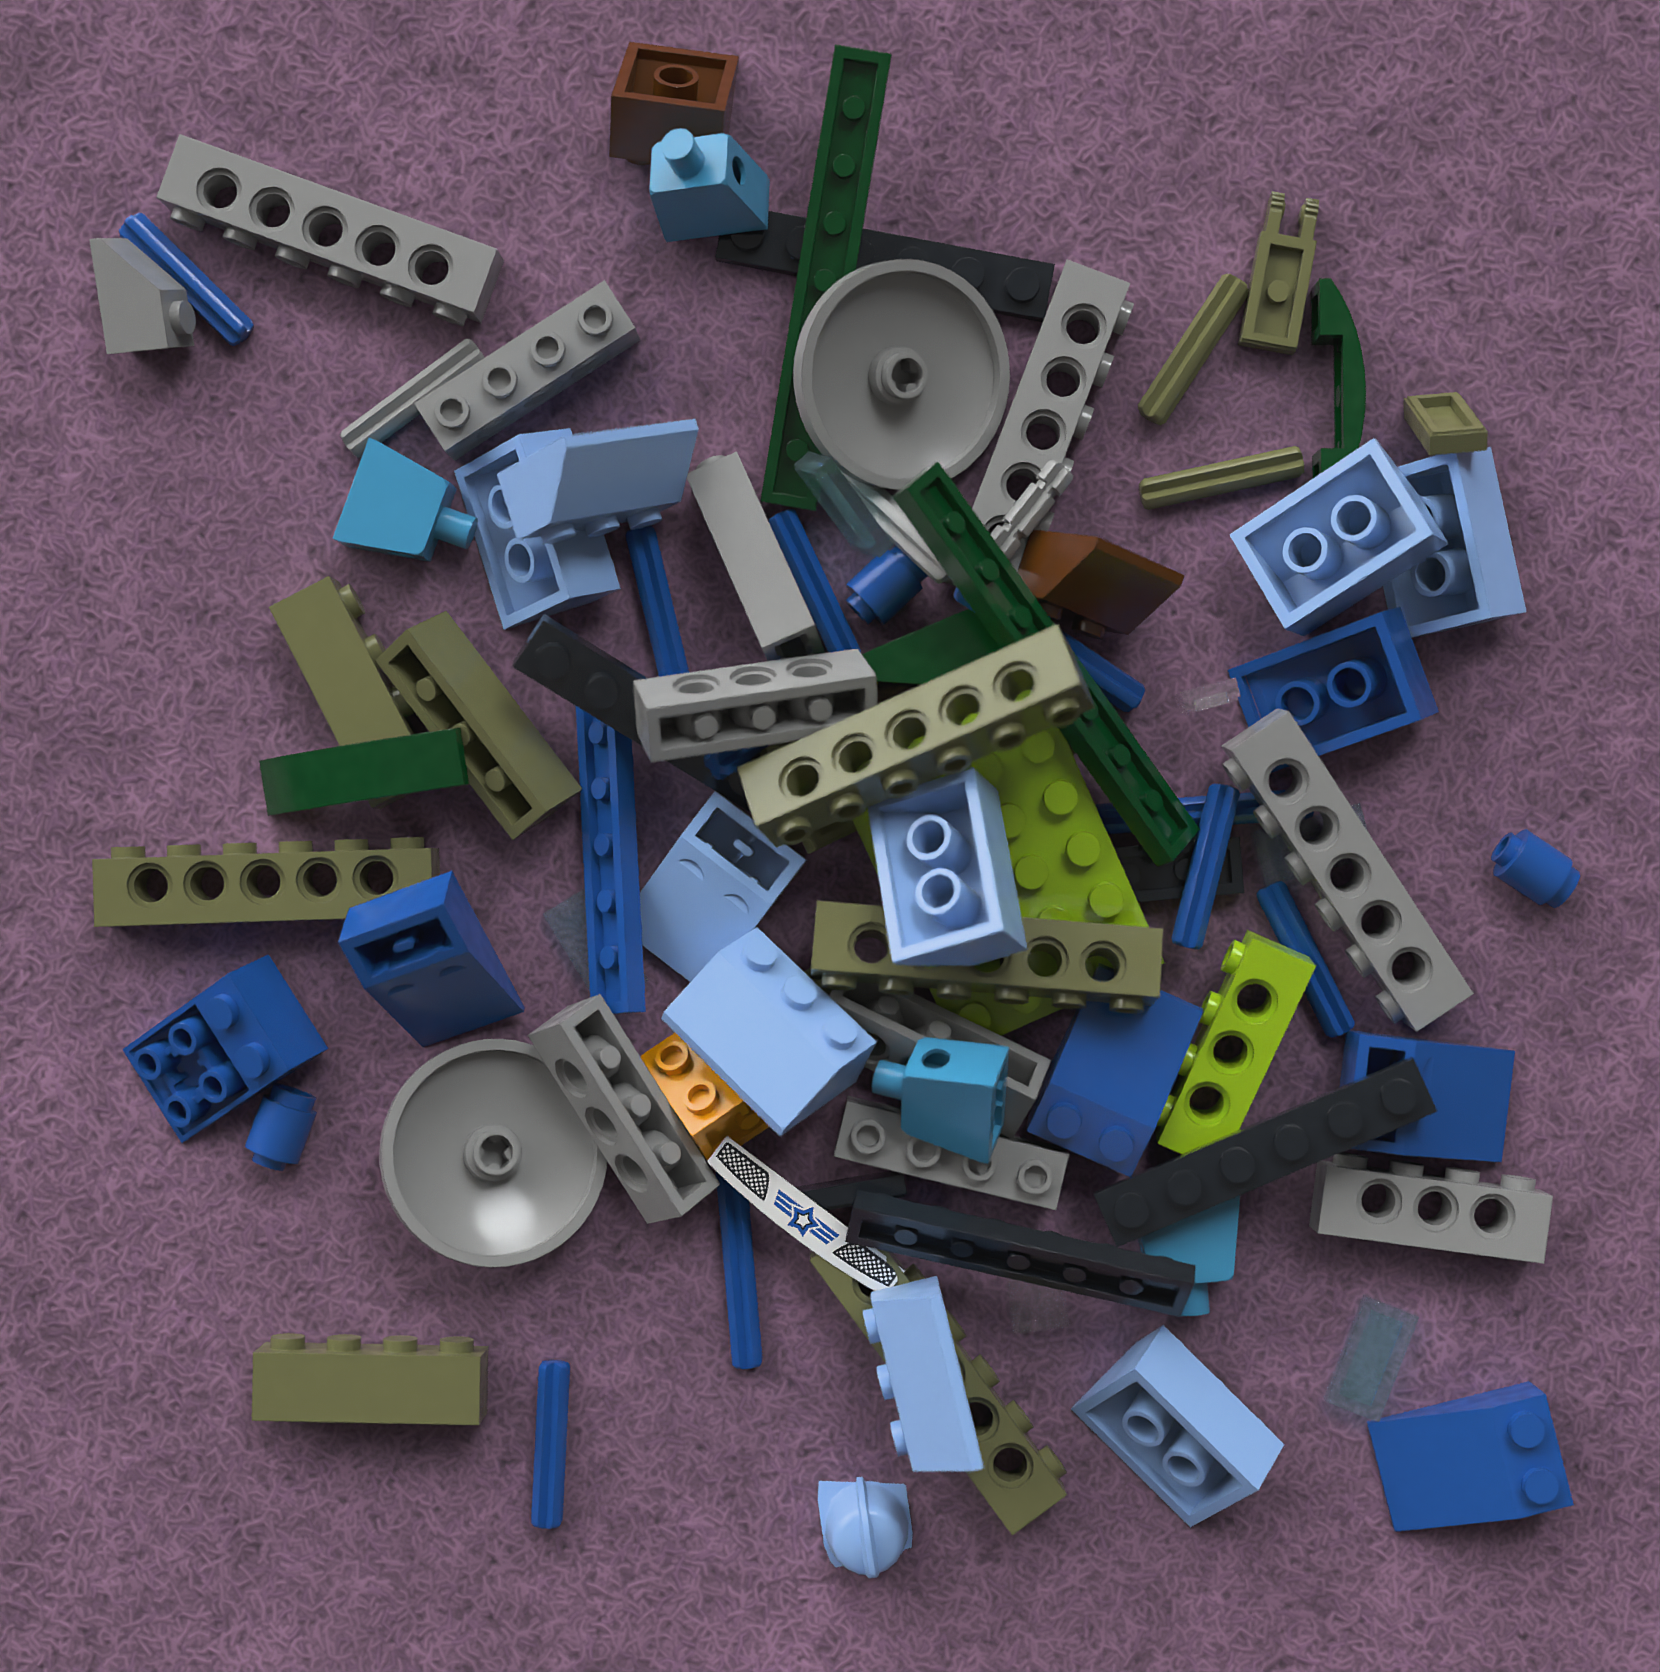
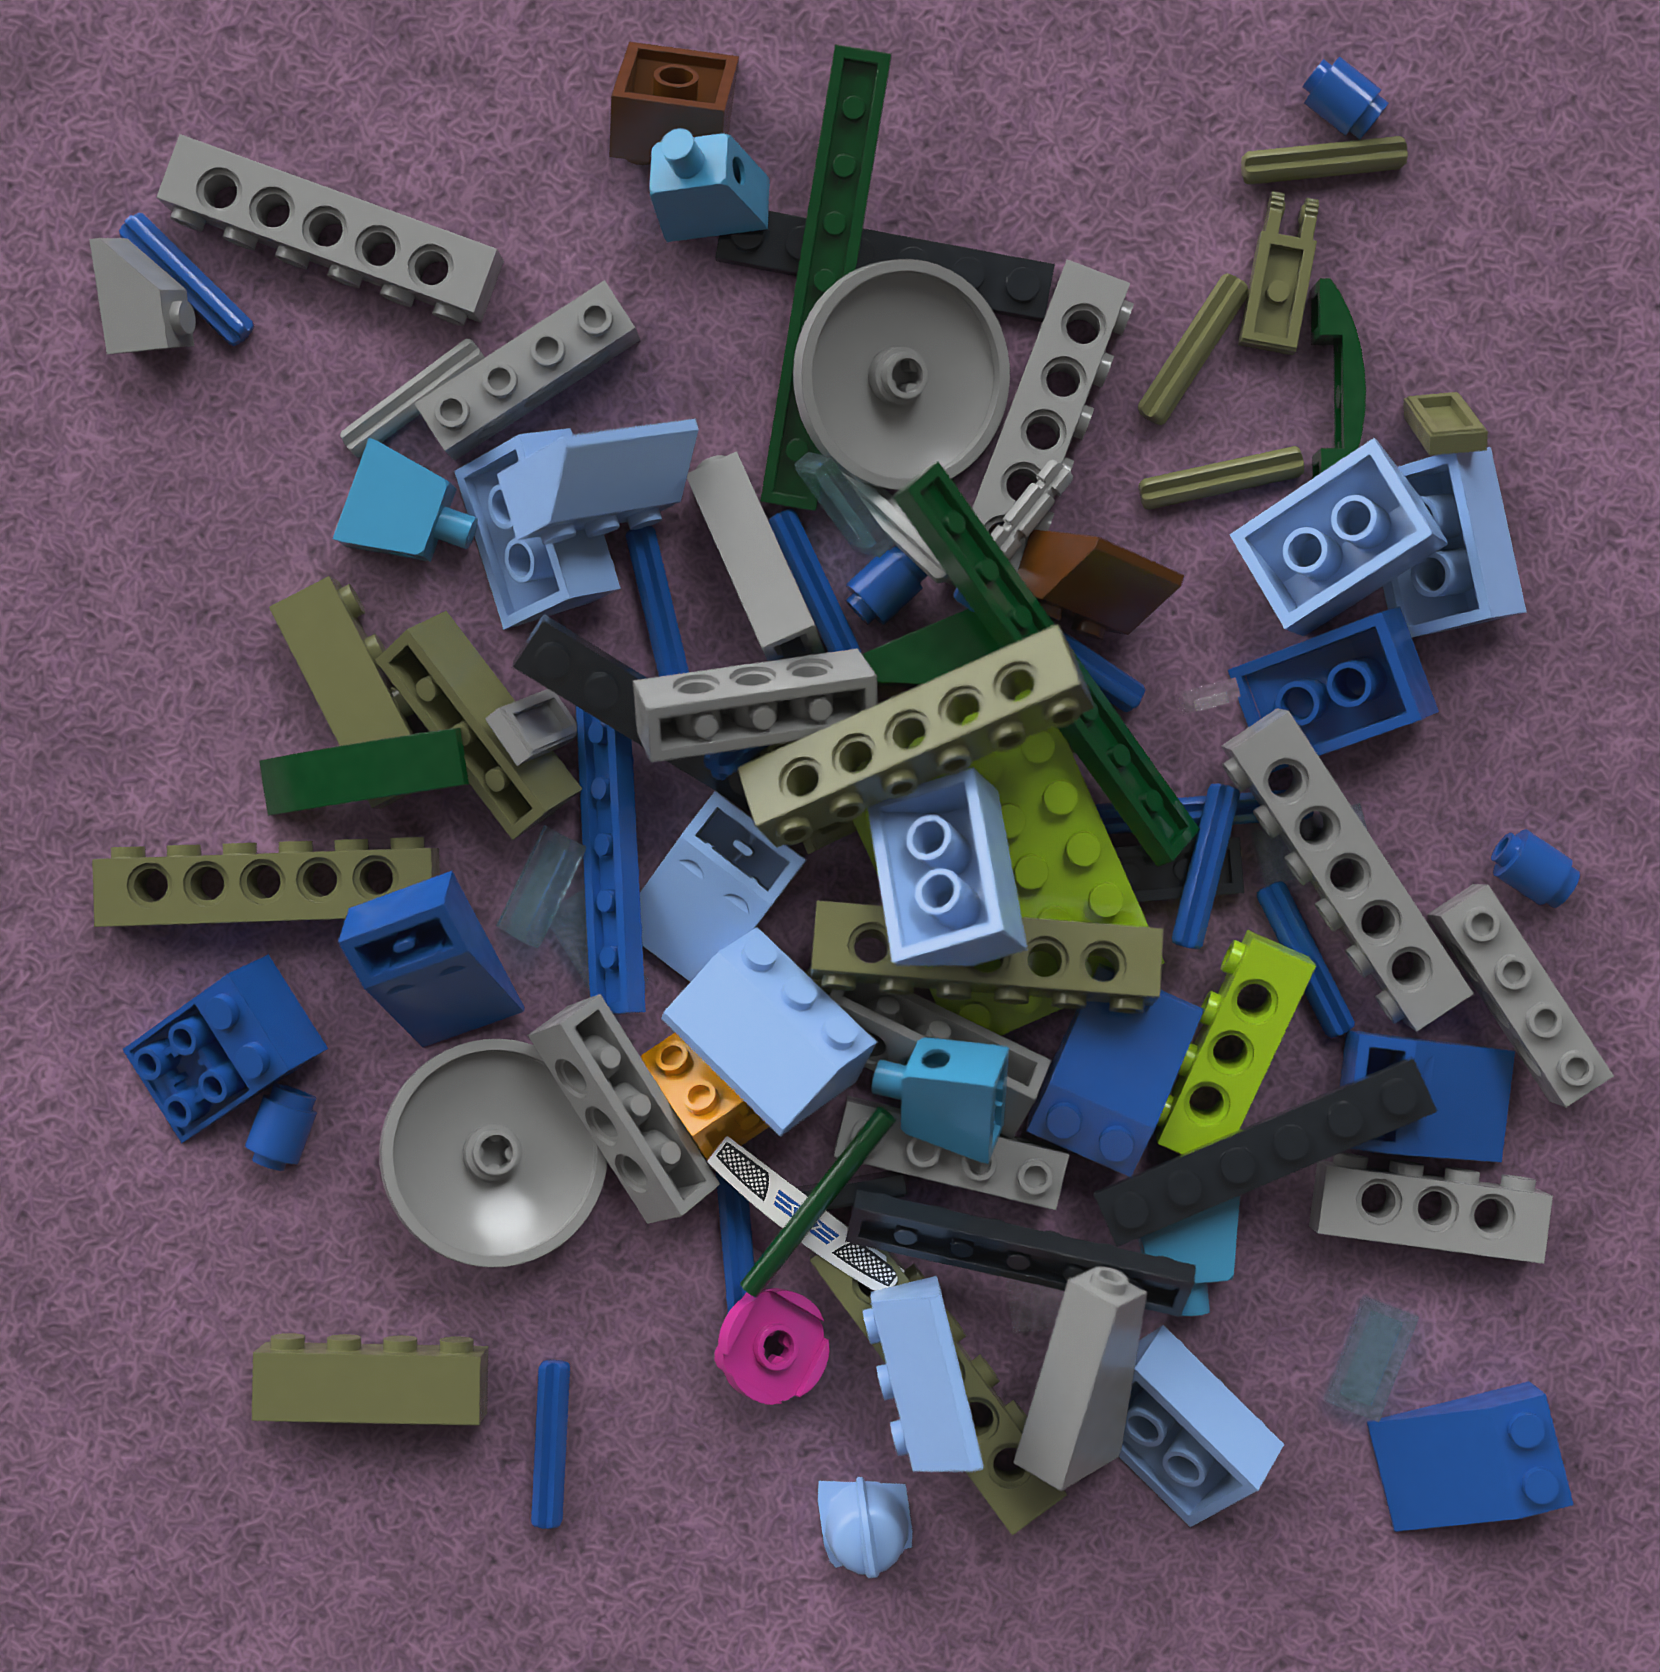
(533, 726): none -> light grey tile
(541, 886): none -> clear light blue tile
(742, 1350): none -> dark pink plate
(817, 1201): none -> dark green bar
(1084, 1380): none -> light grey slope
(1324, 160): none -> olive axle
(1344, 97): none -> blue brick
(1520, 995): none -> light grey brick

